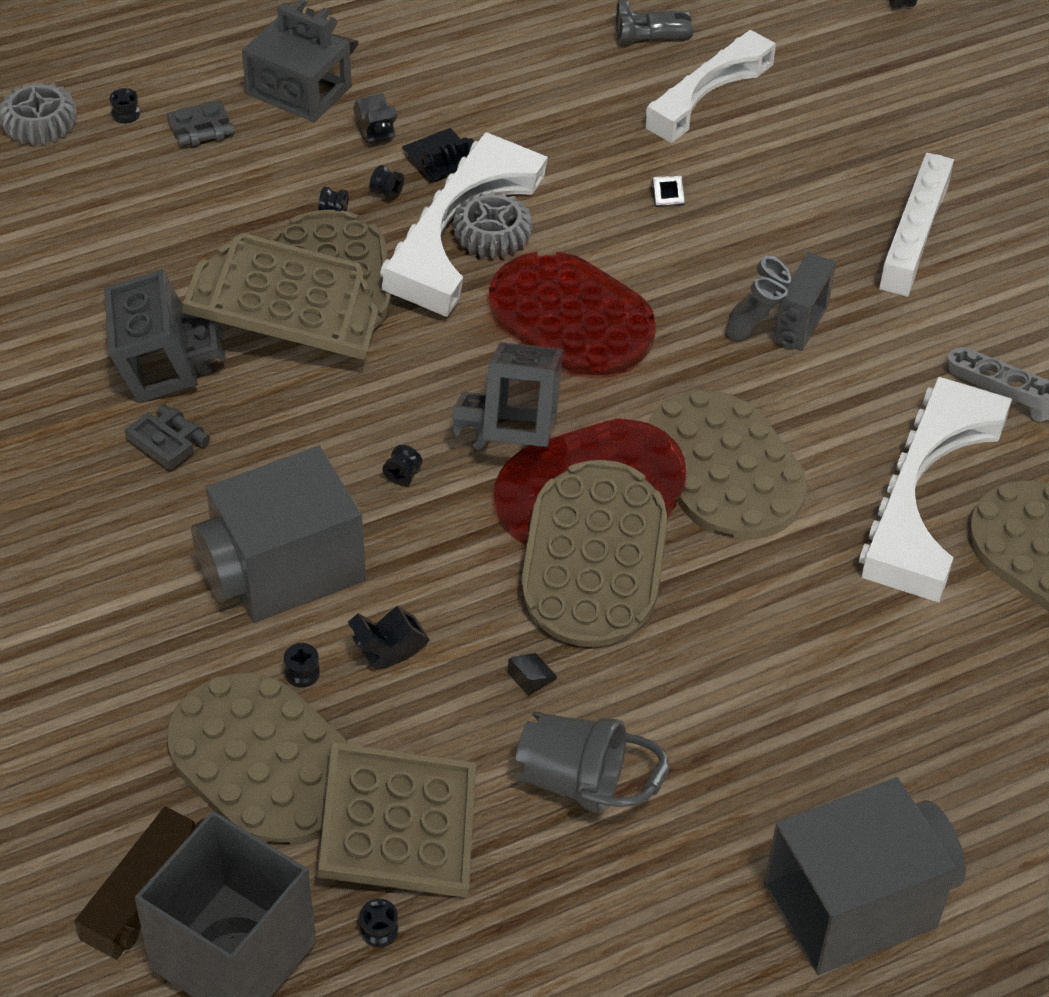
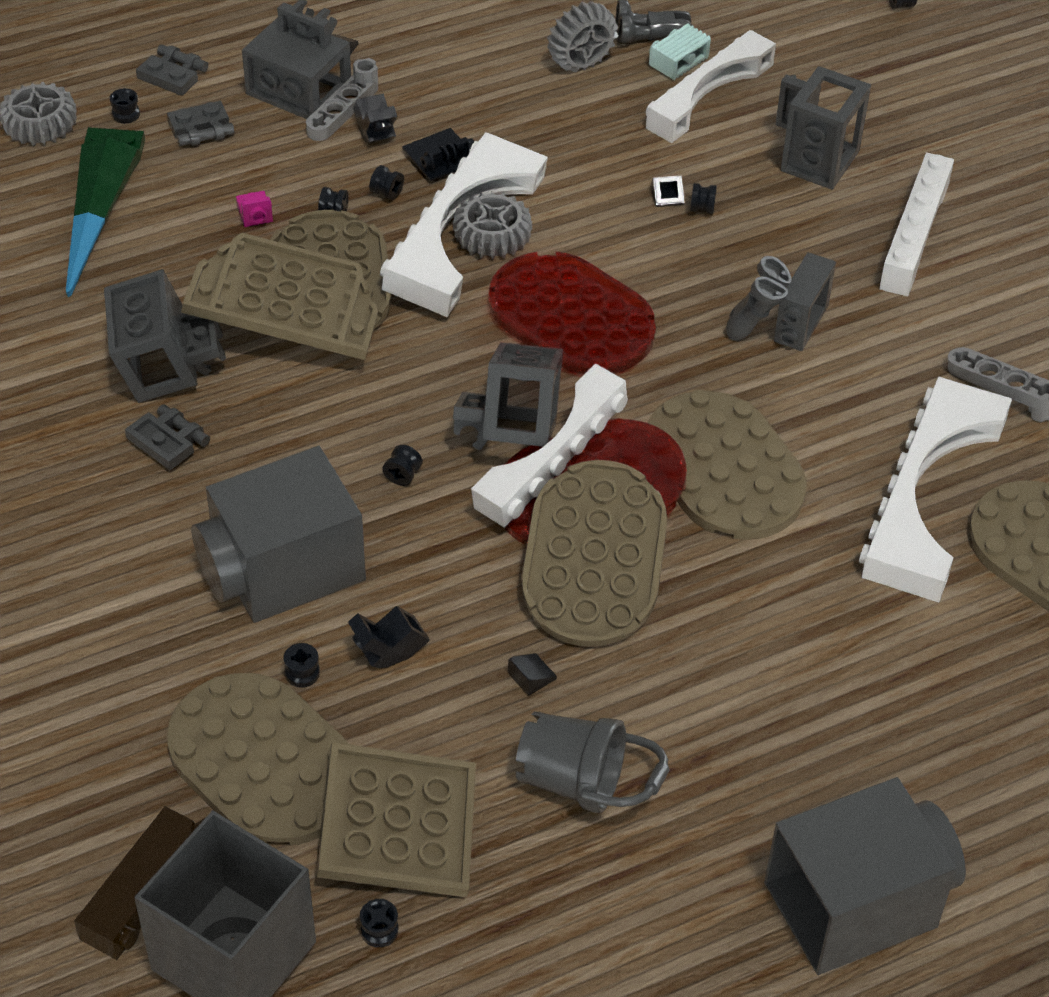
(104, 169): none -> dark green plate
(167, 74): none -> dark grey plate
(254, 208): none -> dark pink bracket
(321, 123): none -> light grey beam
(510, 487): none -> white arch
(582, 36): none -> light grey gear
(679, 51): none -> light aqua brick
(703, 198): none -> black wheel
(817, 134): none -> dark grey piece

